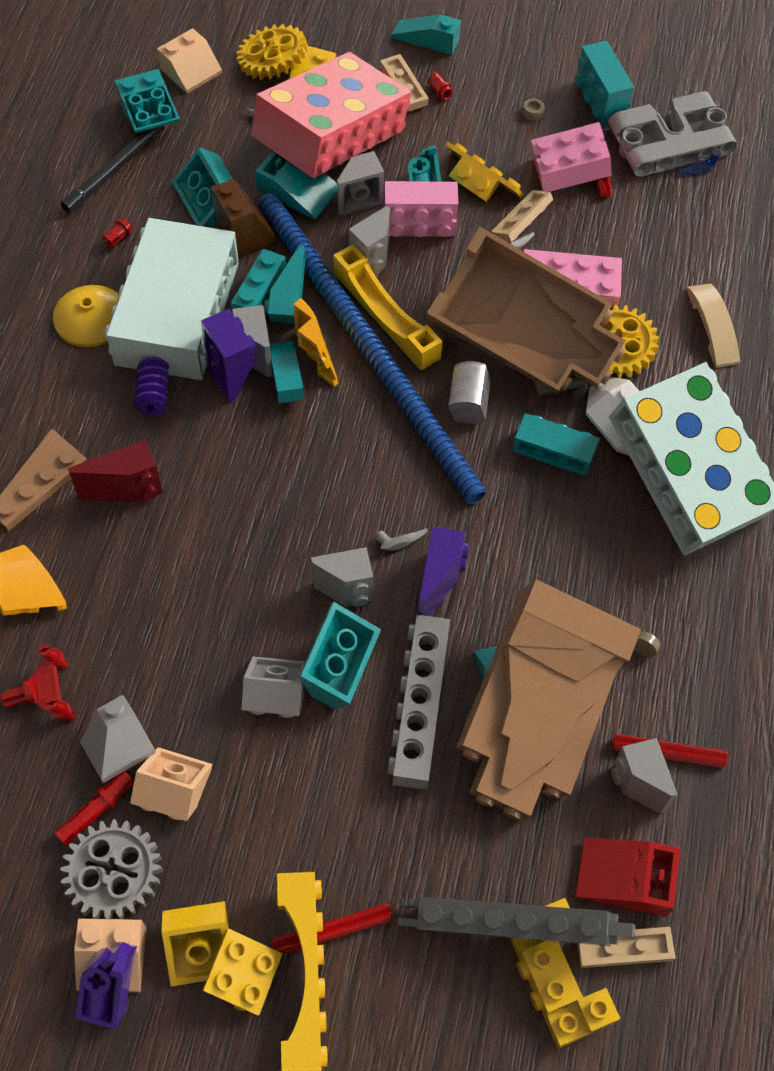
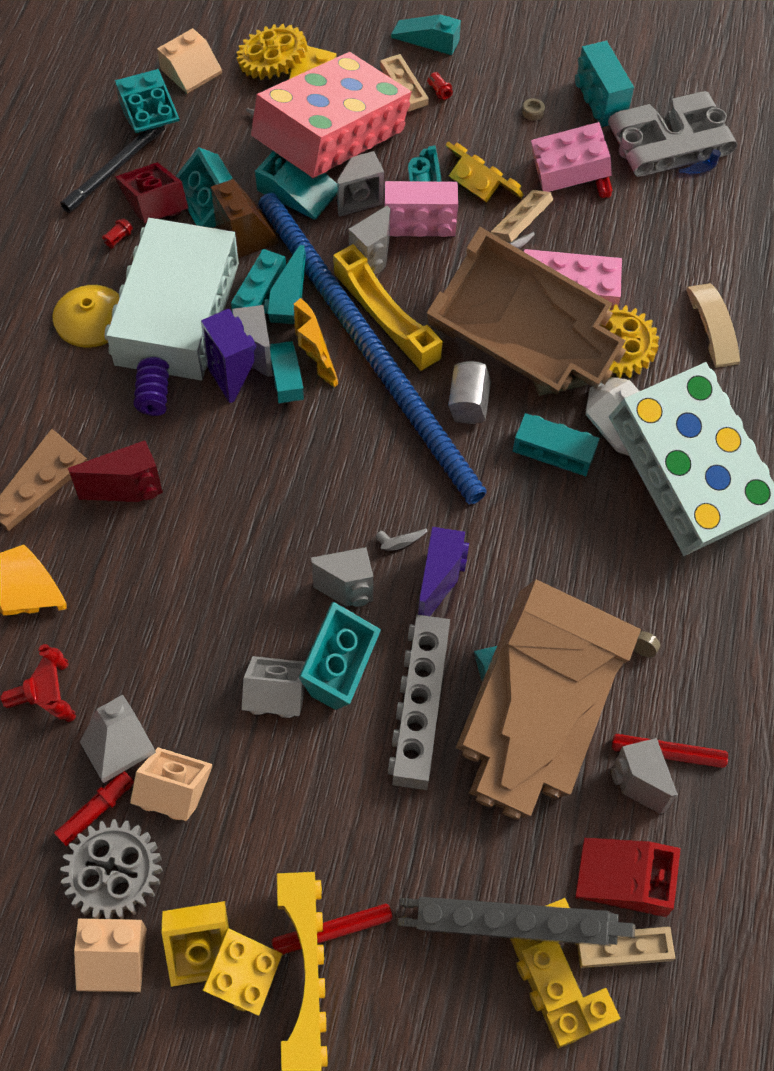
(106, 986): dark purple piece -> none
(153, 192): none -> dark red slope

